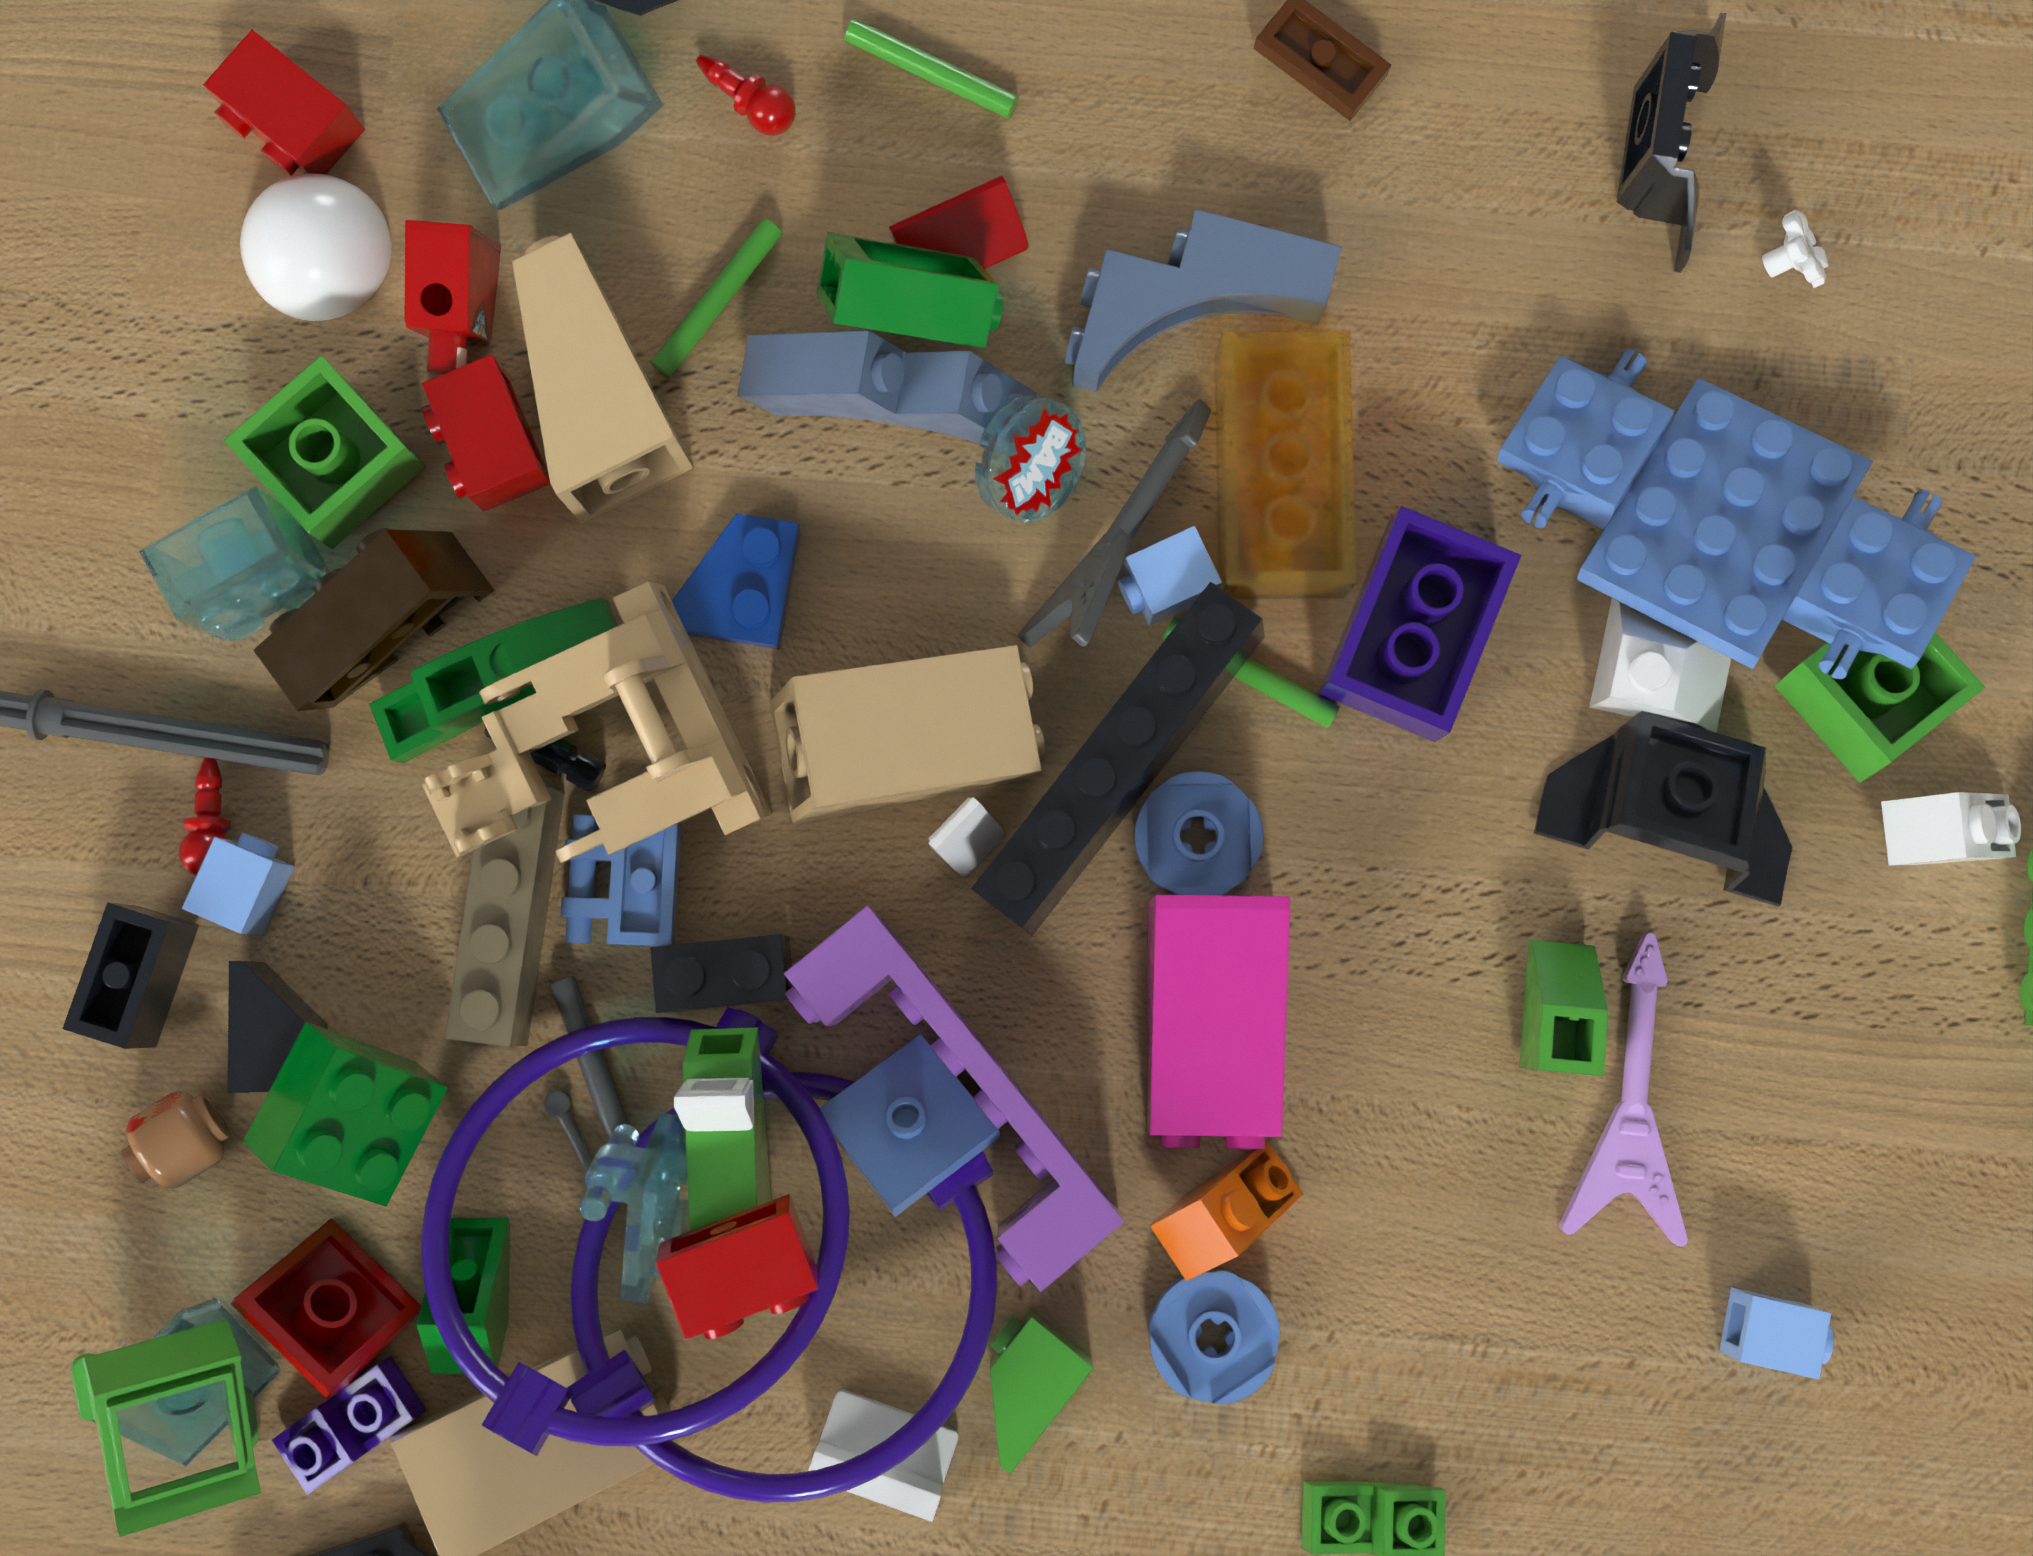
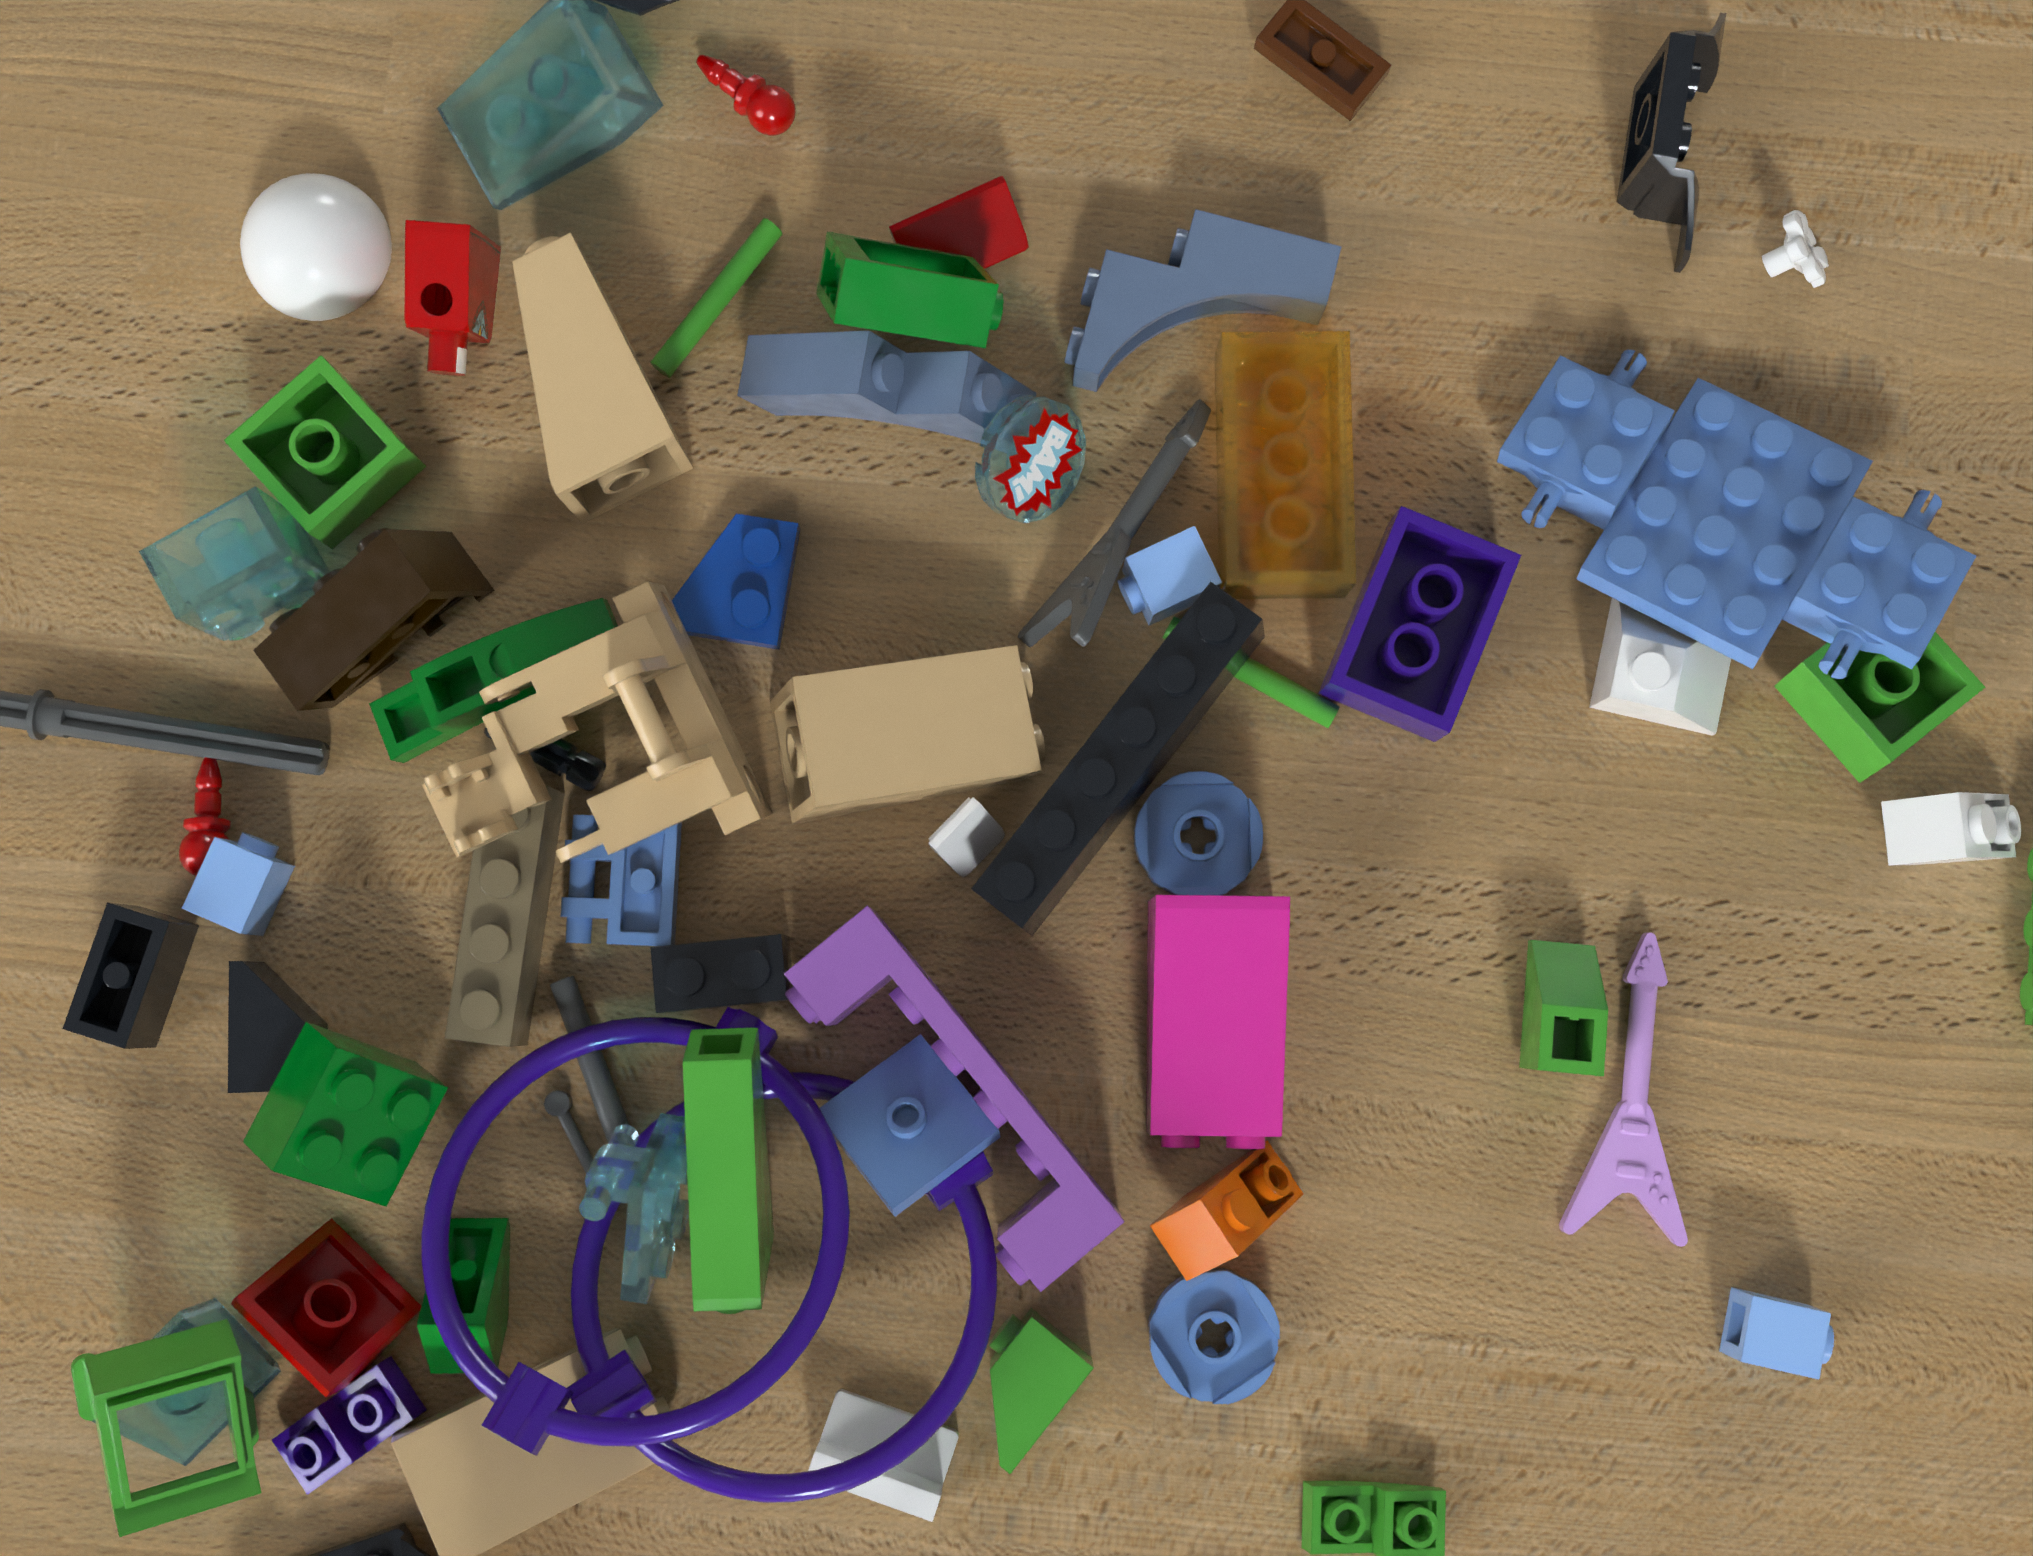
(175, 1139): medium nougat head -> none
(283, 107): red brick -> none
(484, 433): red brick -> none
(716, 1104): white slope -> none
(738, 1269): red brick -> none
(931, 68): bright green bar -> none
(1678, 793): black piece -> none

